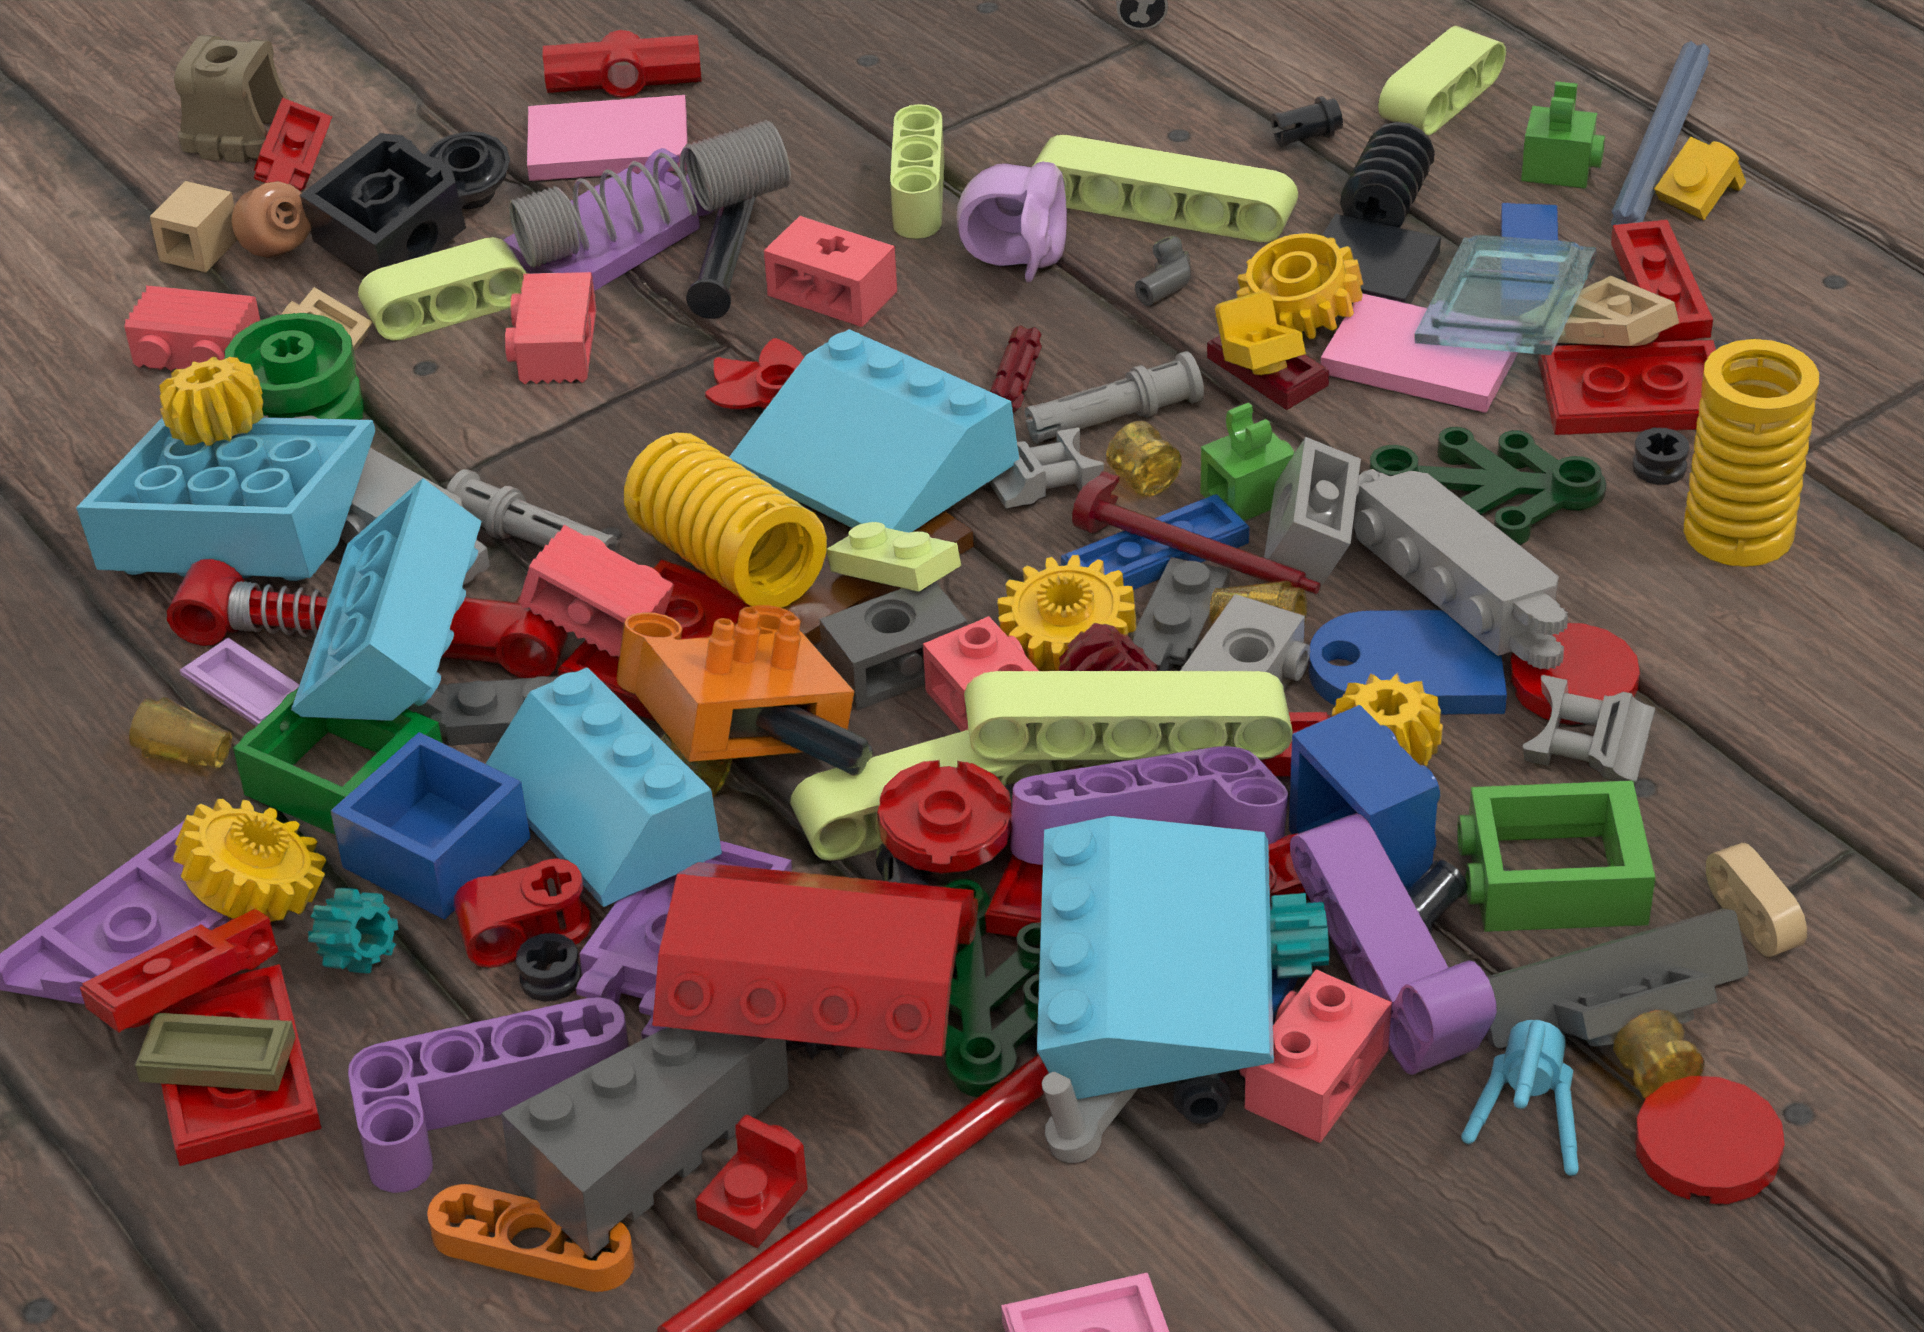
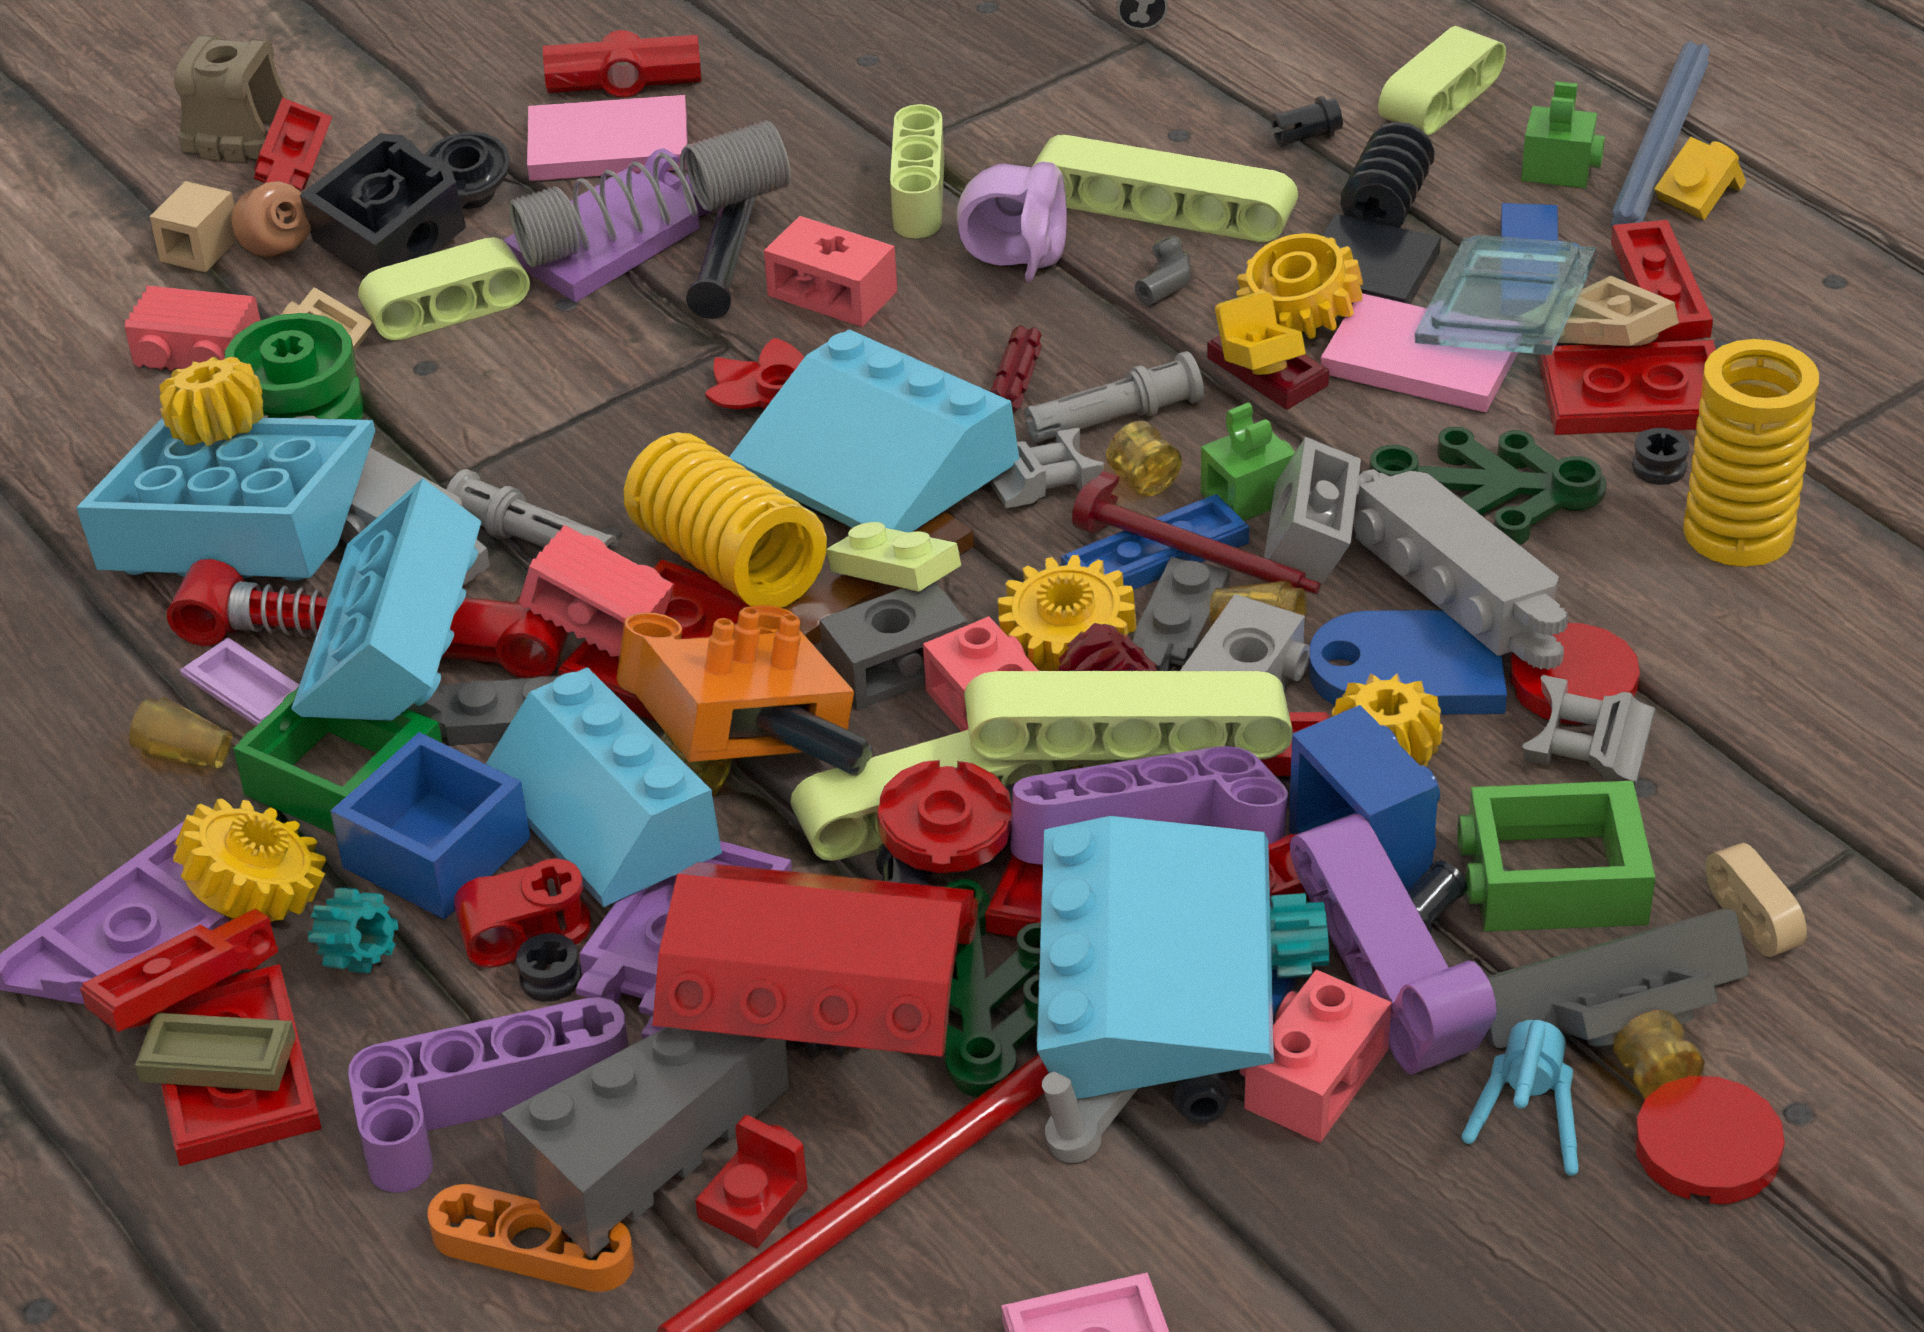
(552, 327): coral brick -> none

